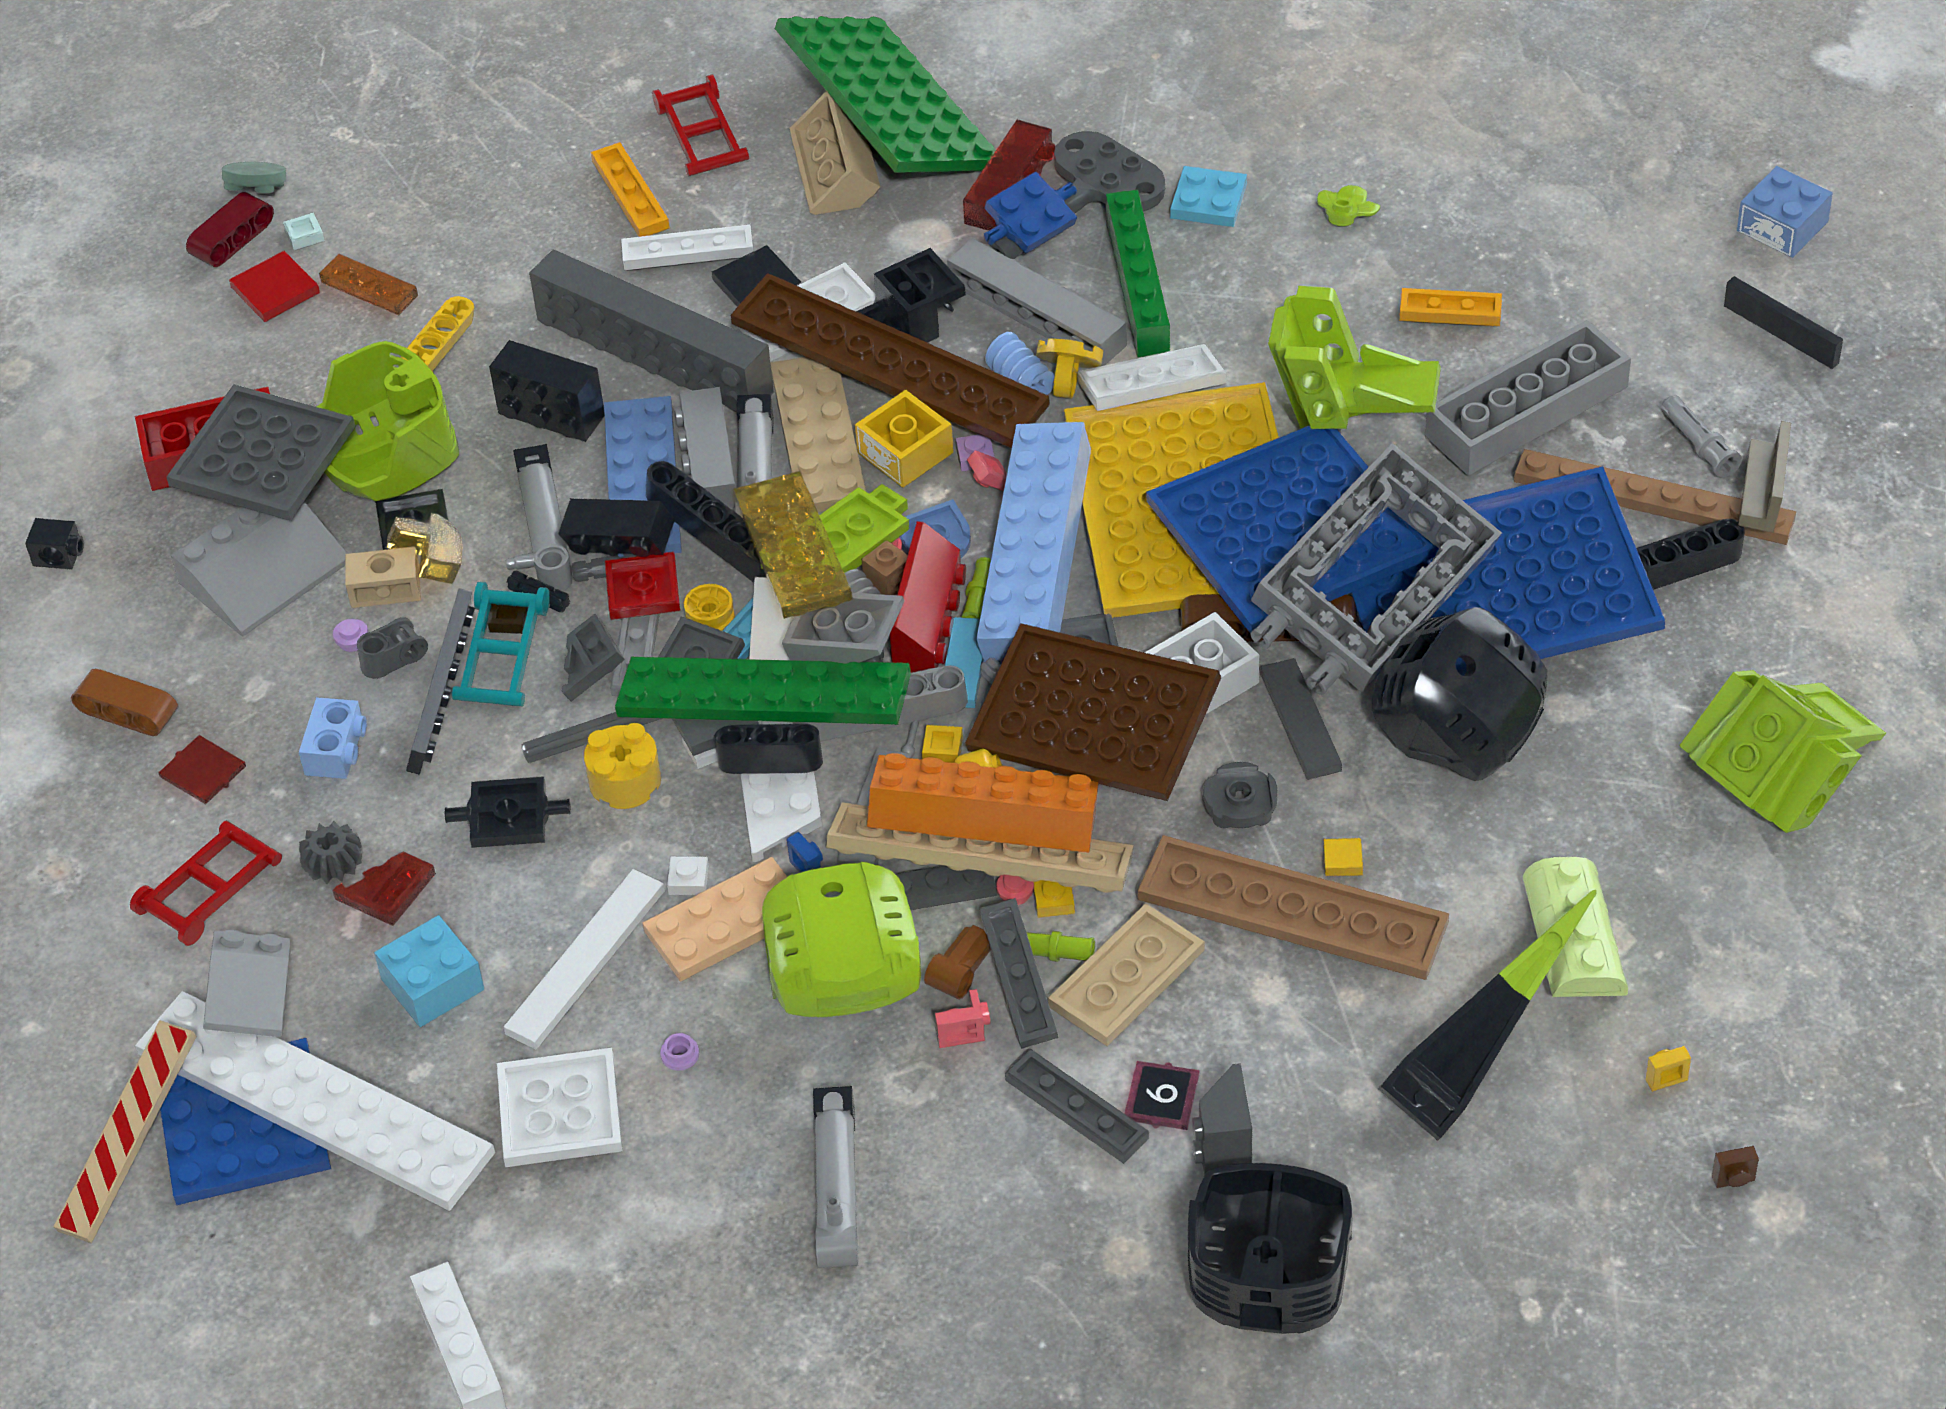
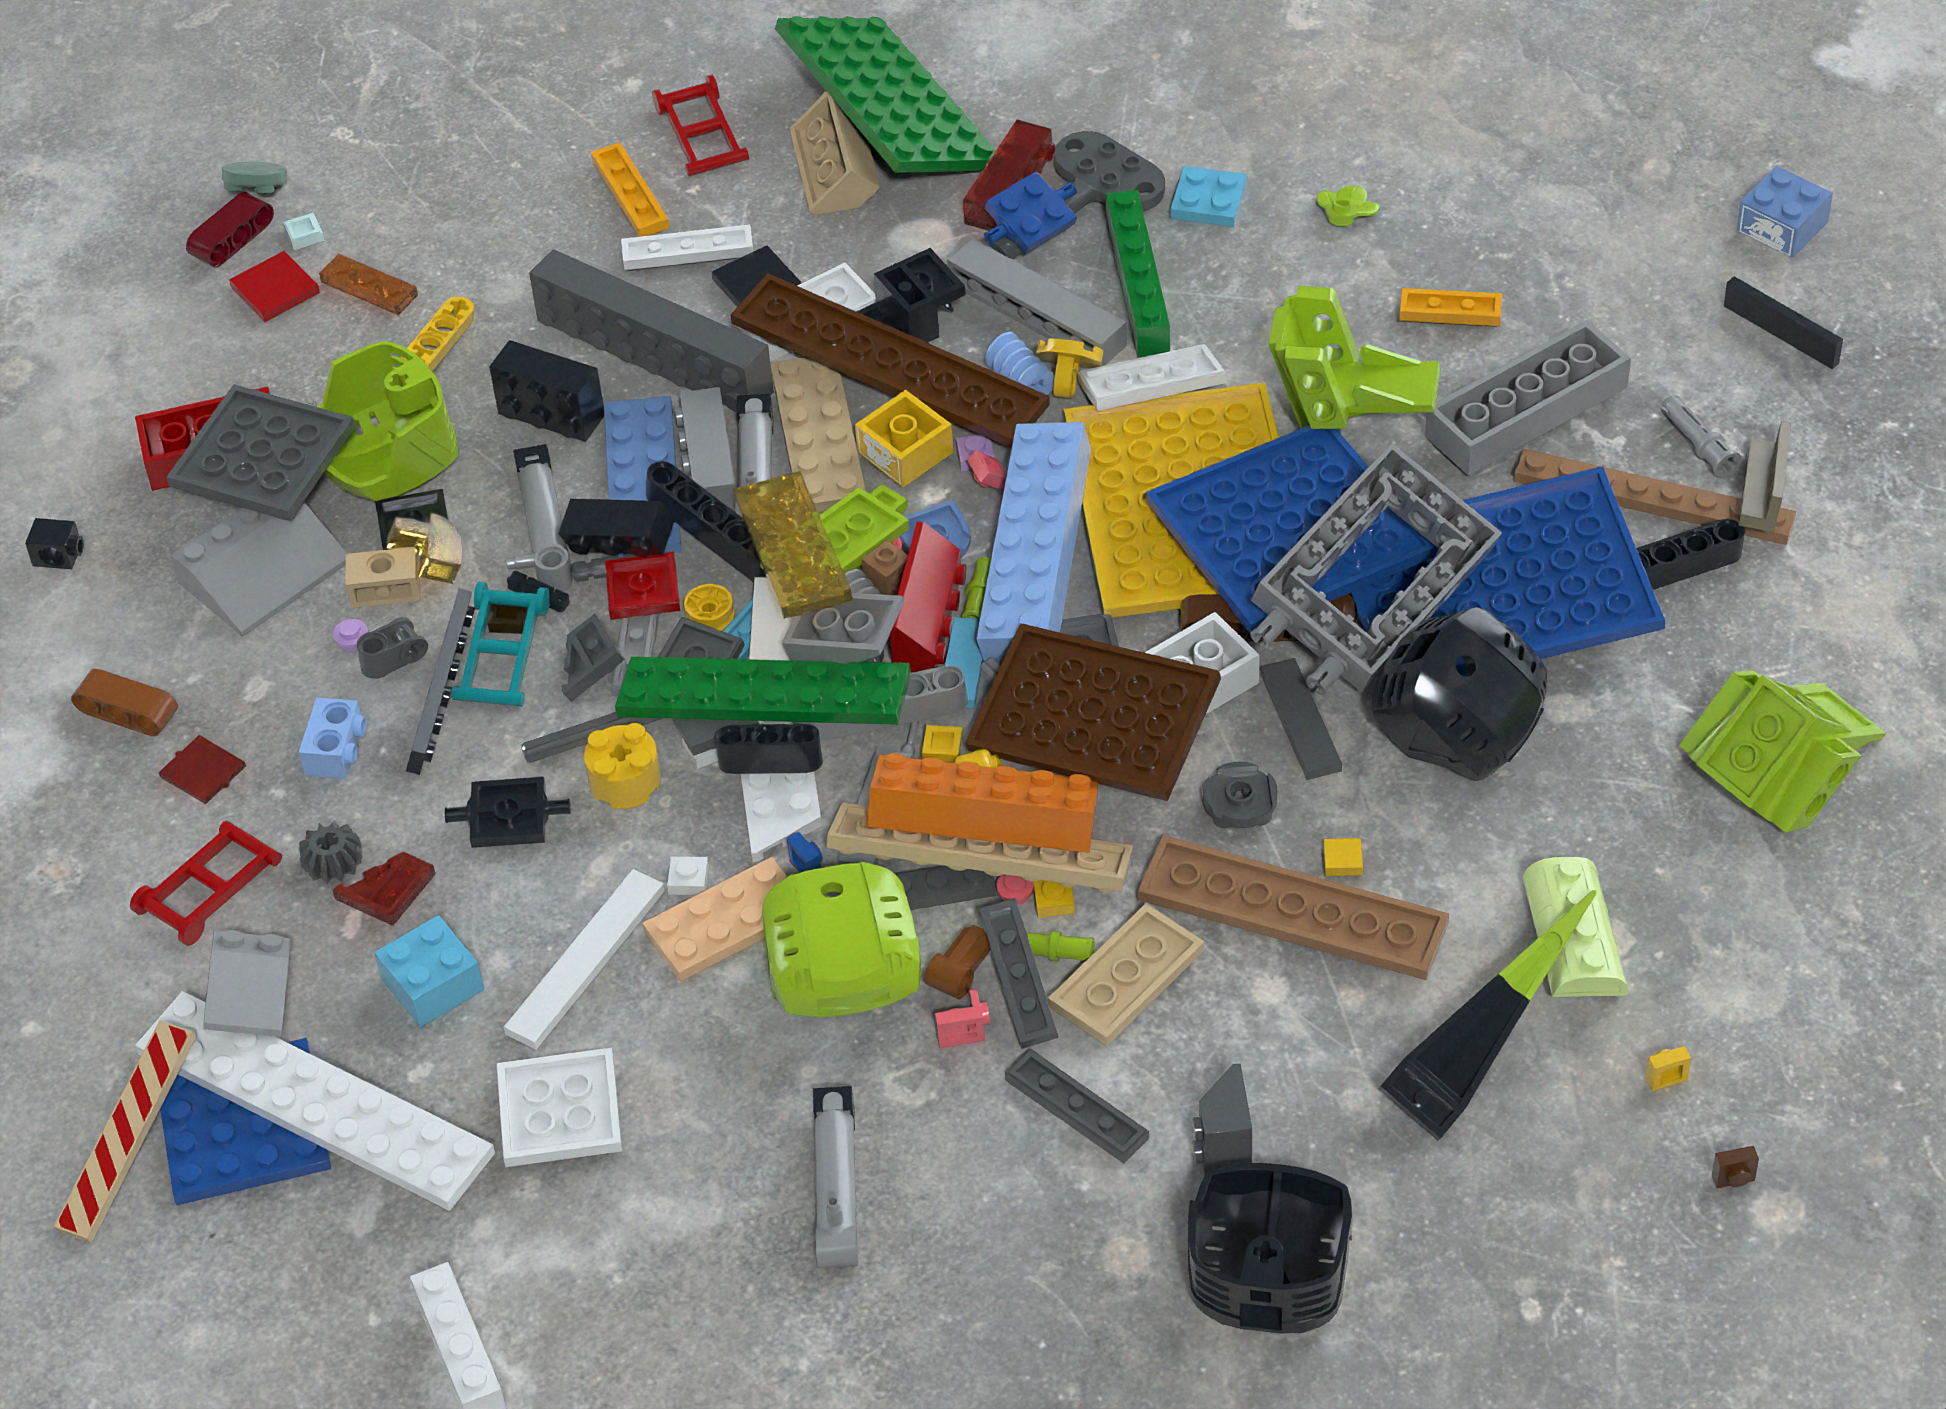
(677, 1044): lavender plate -> none
(1162, 1095): piece -> none

